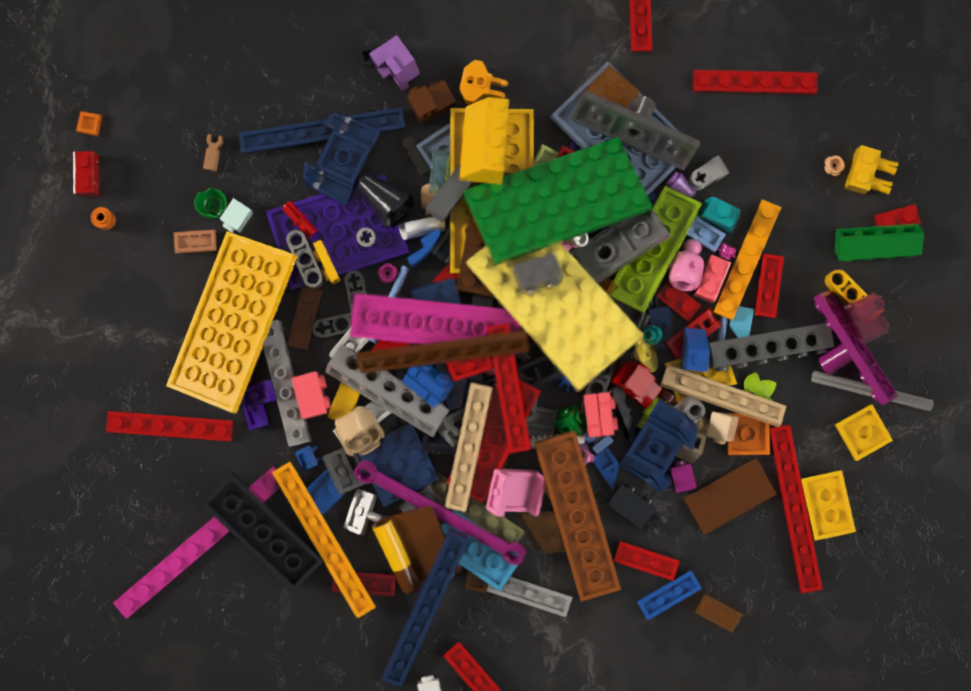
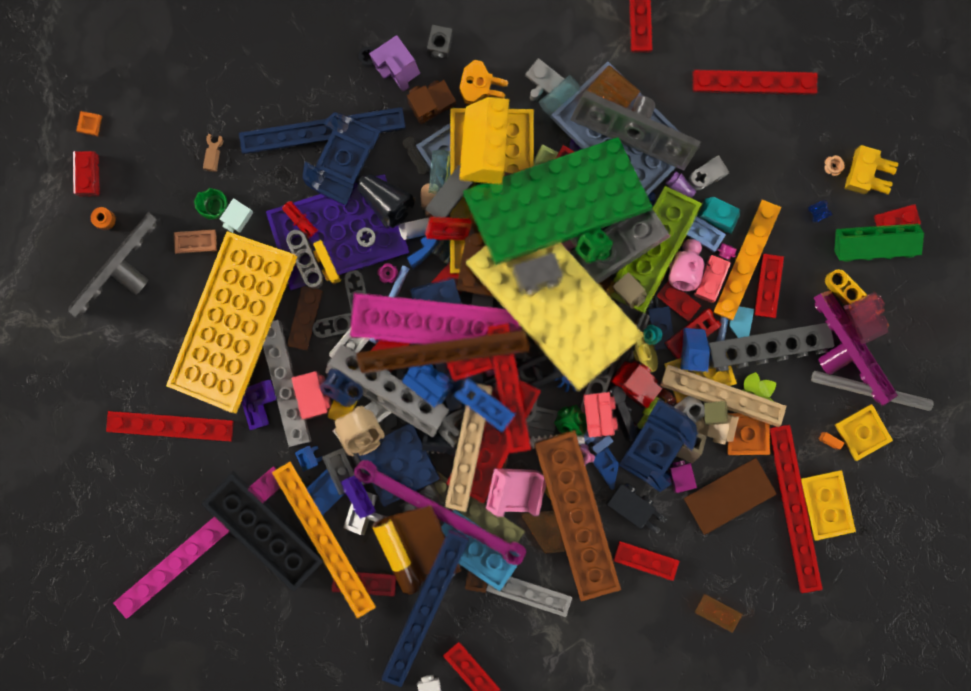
(117, 268): none -> flat silver plate
(340, 387): none -> dark blue piece
(358, 496): none -> dark purple plate
(443, 33): none -> dark grey brick
(448, 228): none -> red plate
(485, 405): none -> blue plate
(544, 78): none -> light grey plate
(559, 95): none -> clear light blue brick
(594, 246): none -> green brick
(630, 291): none -> dark tan brick
(669, 595): blue plate -> none
(715, 413): none -> olive tile
(820, 211): none -> clear blue wheel
(831, 440): none -> orange tile

